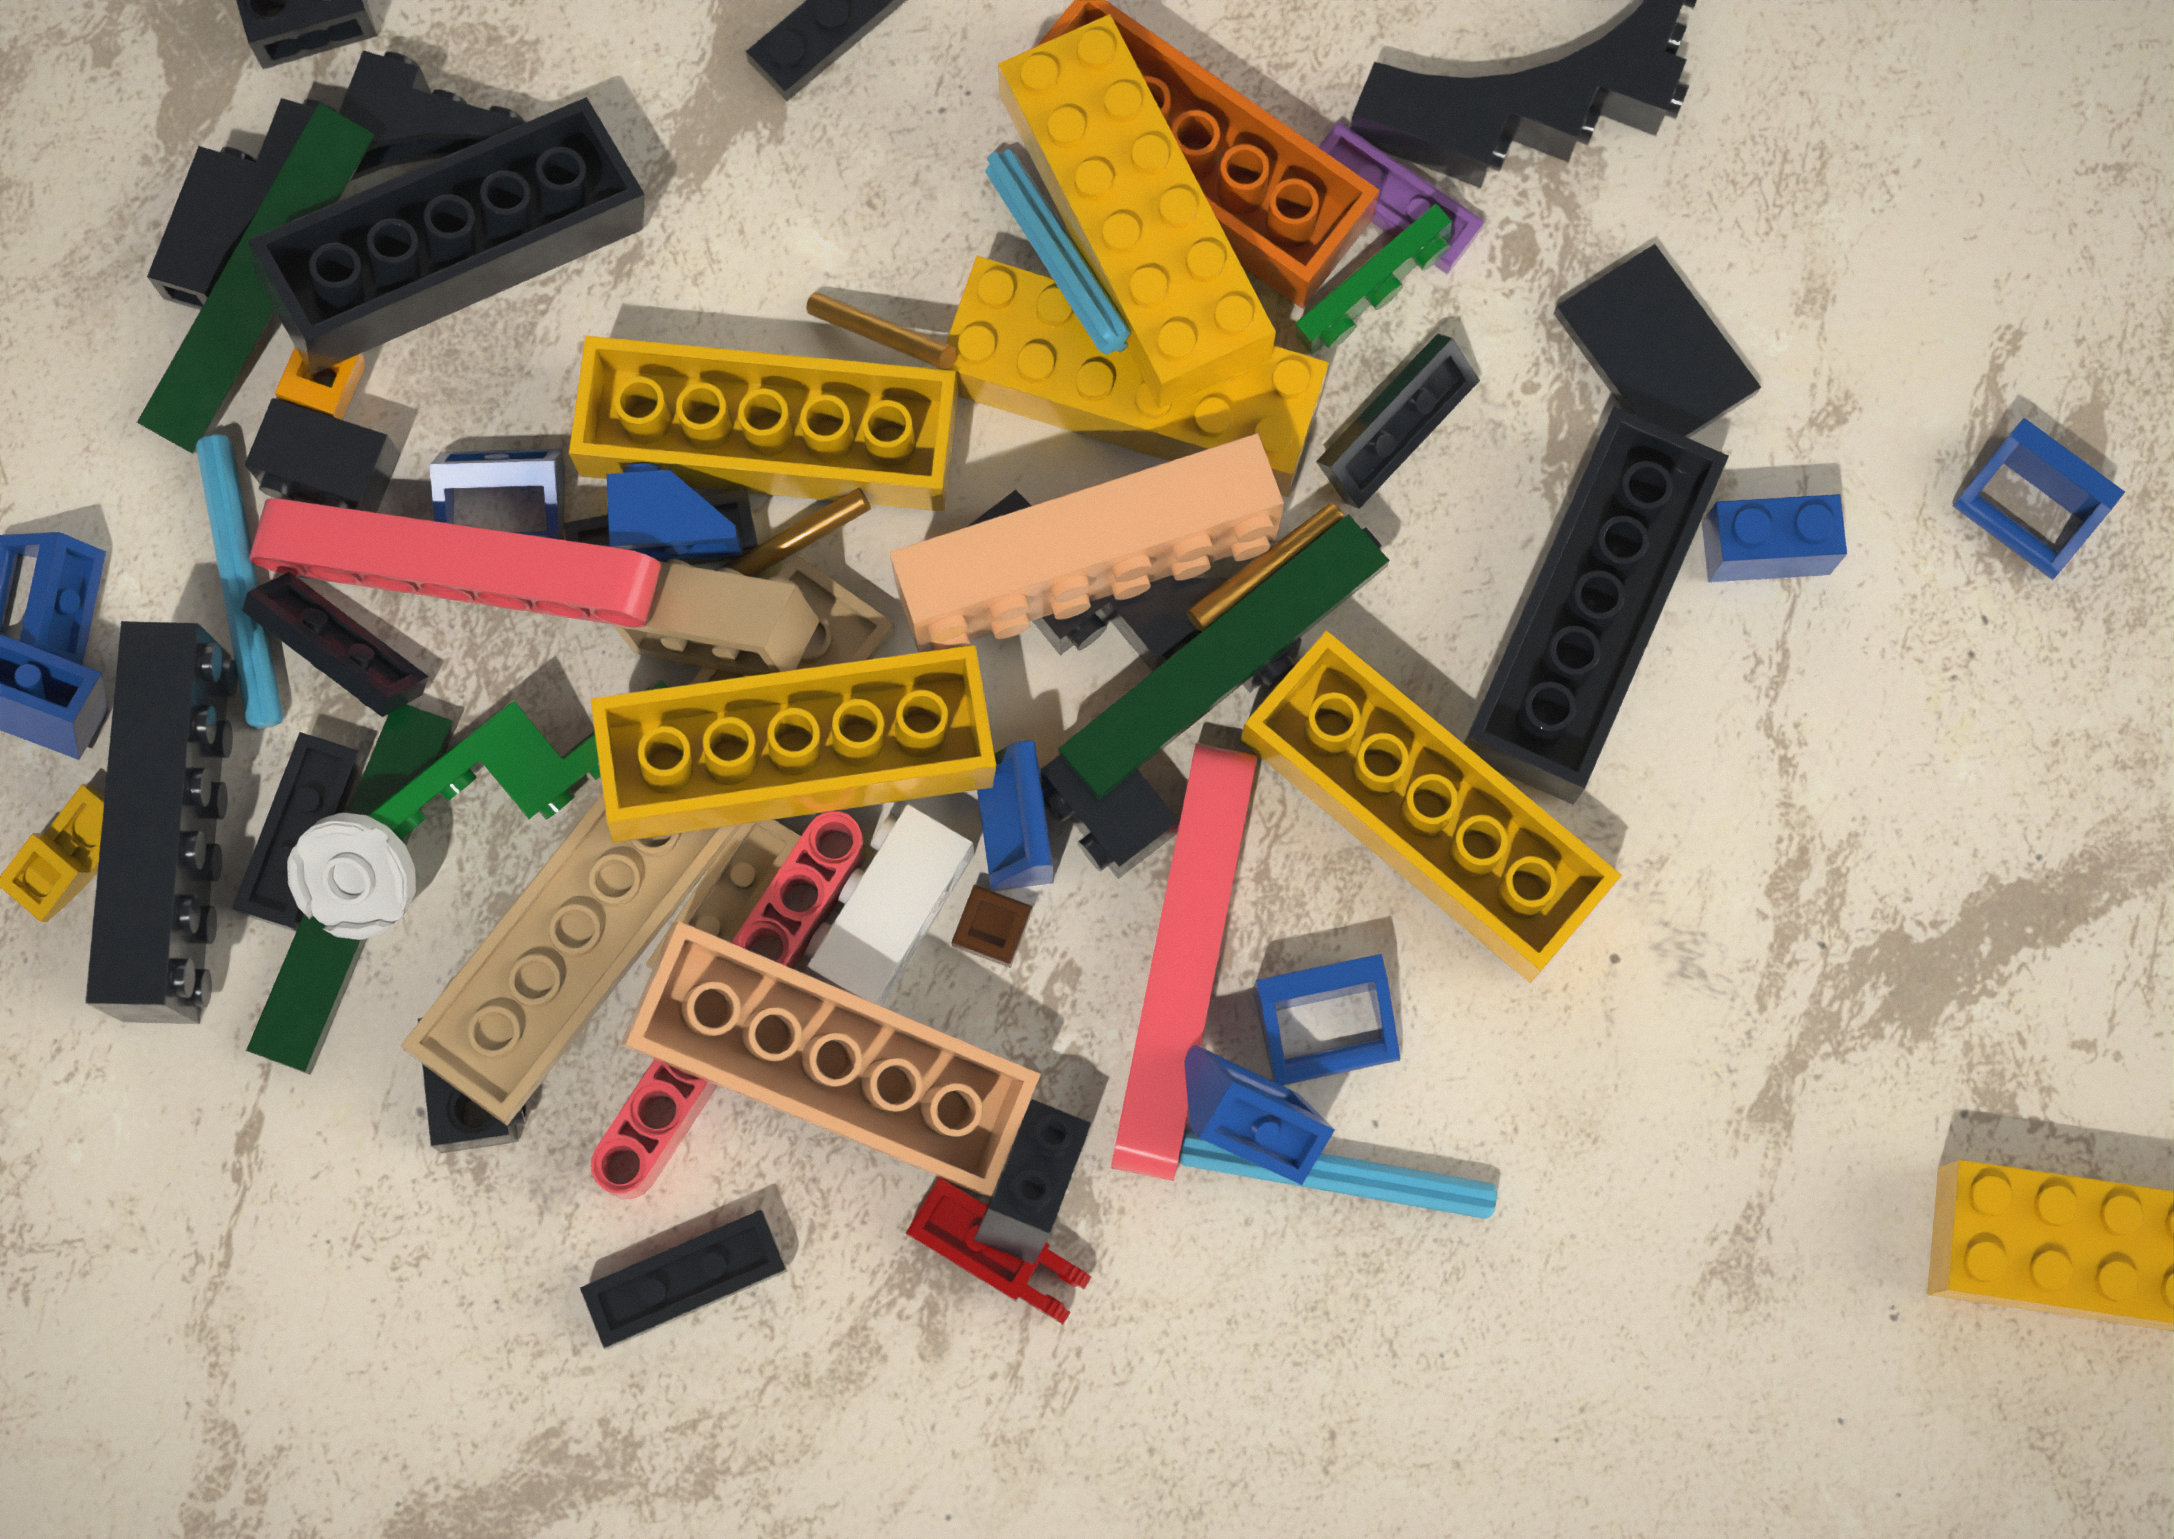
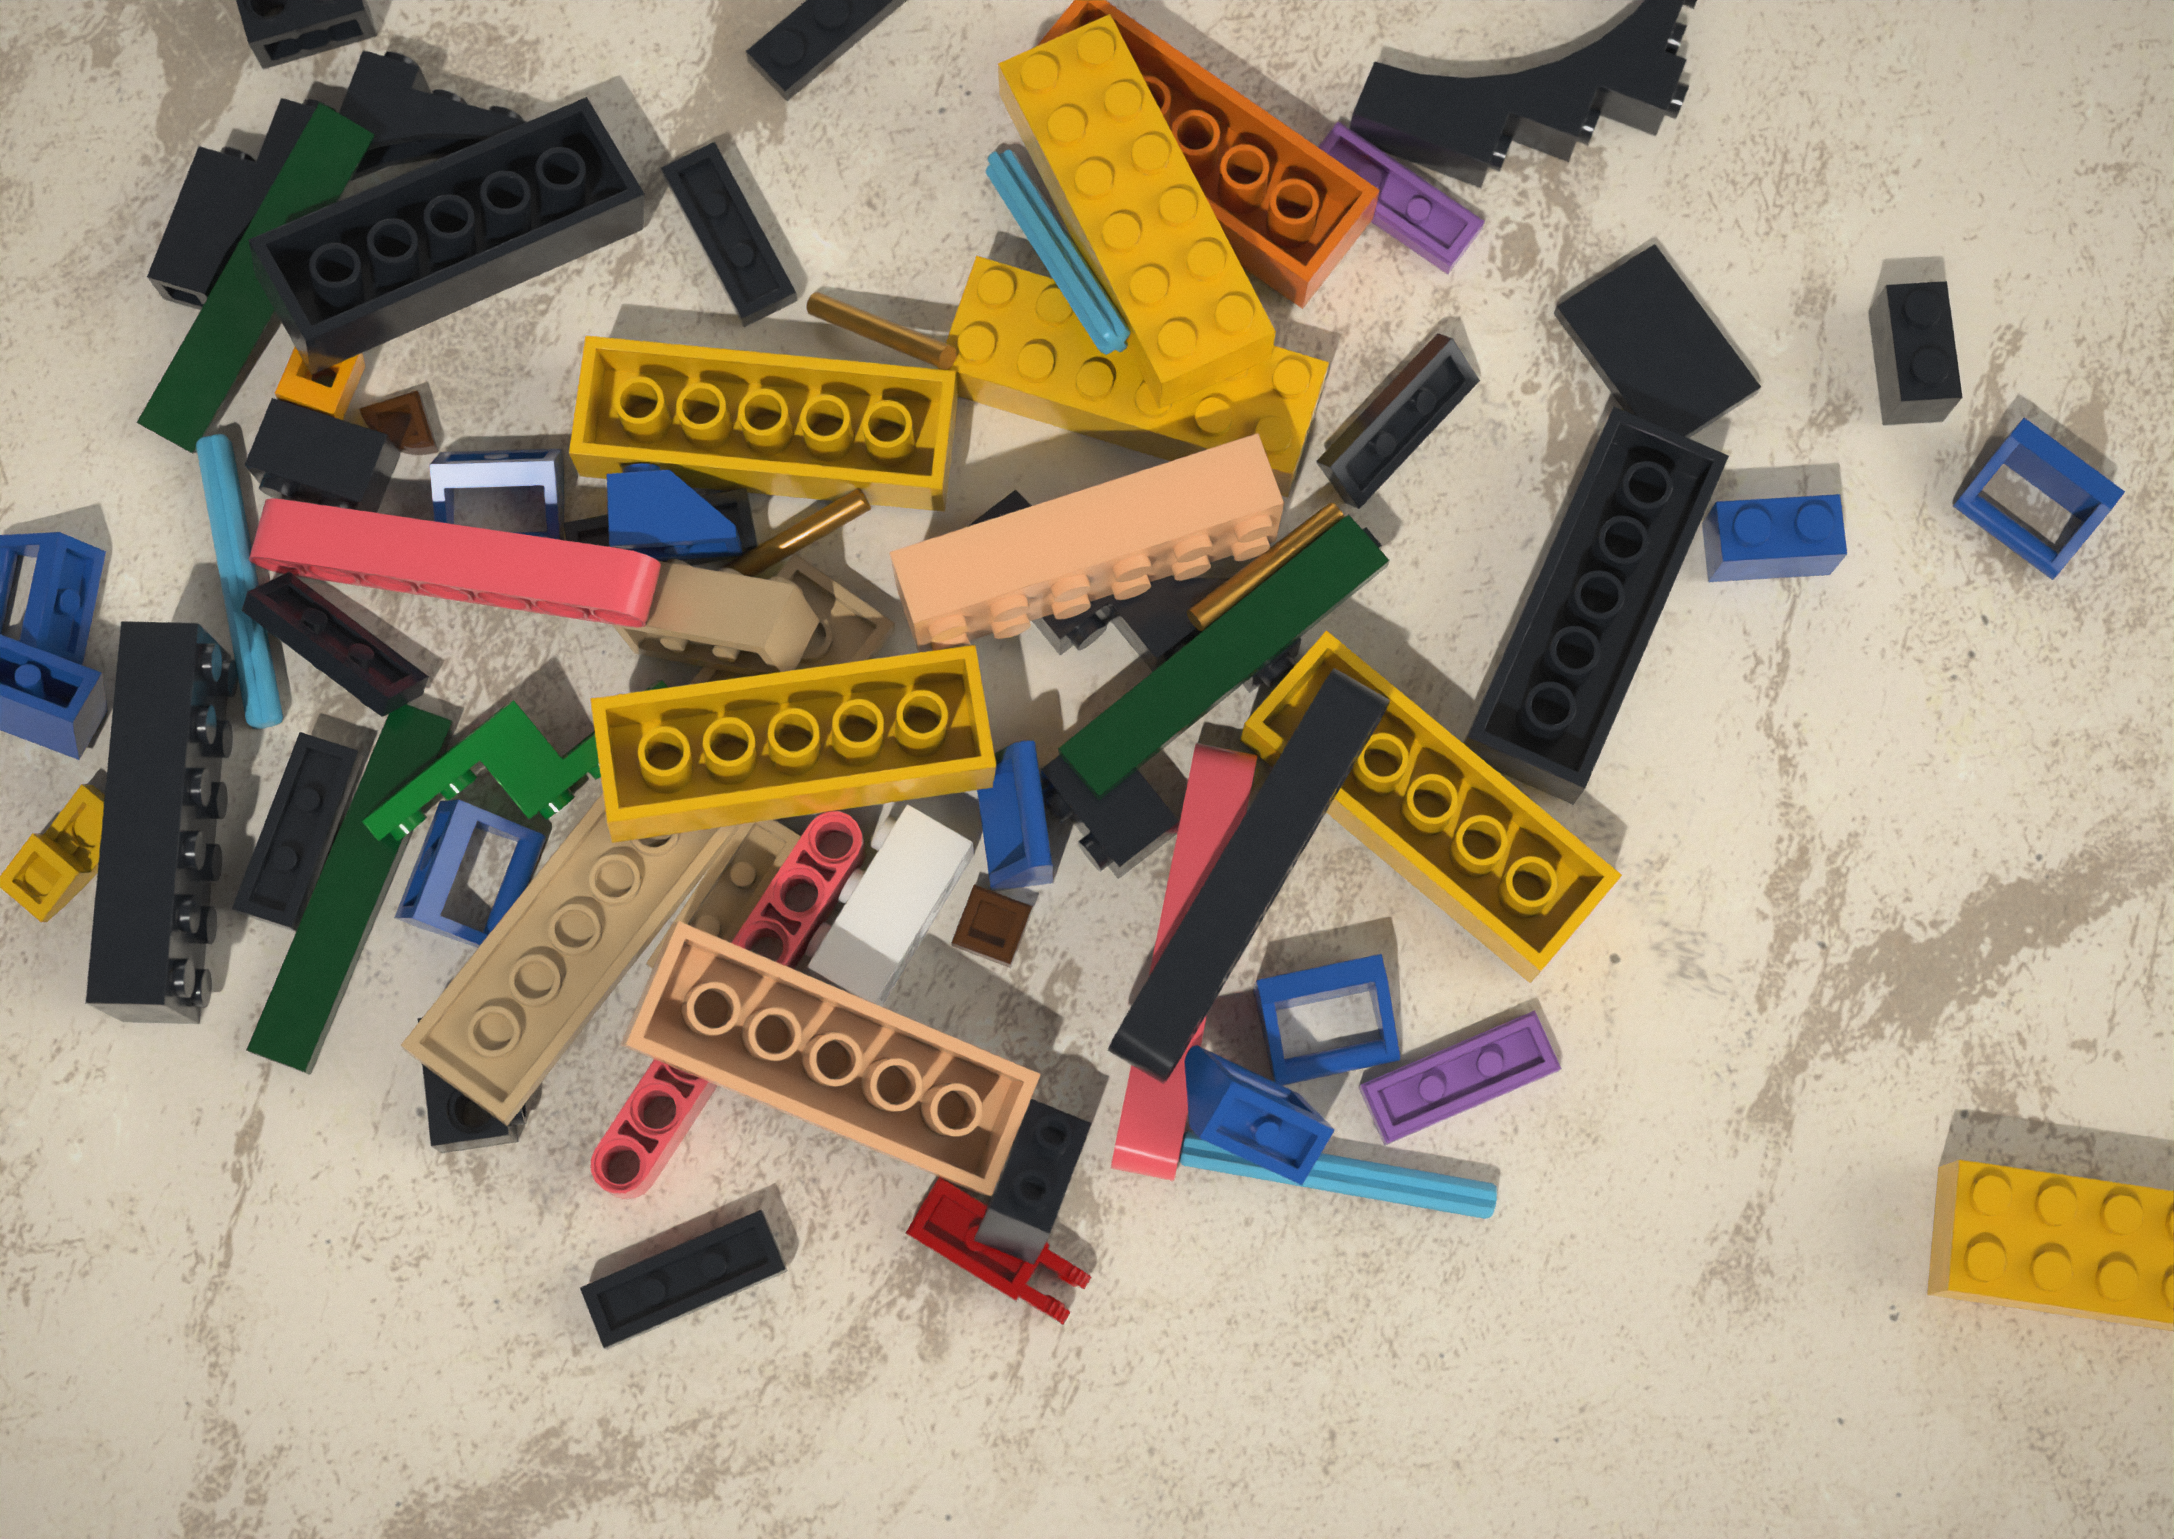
(352, 875): white tile -> none
(404, 422): none -> reddish brown tile
(440, 862): none -> blue tile
(729, 234): none -> black plate
(1248, 876): none -> black beam
(1375, 281): green plate -> none
(1459, 1078): none -> medium lavender tile
(1915, 353): none -> black brick

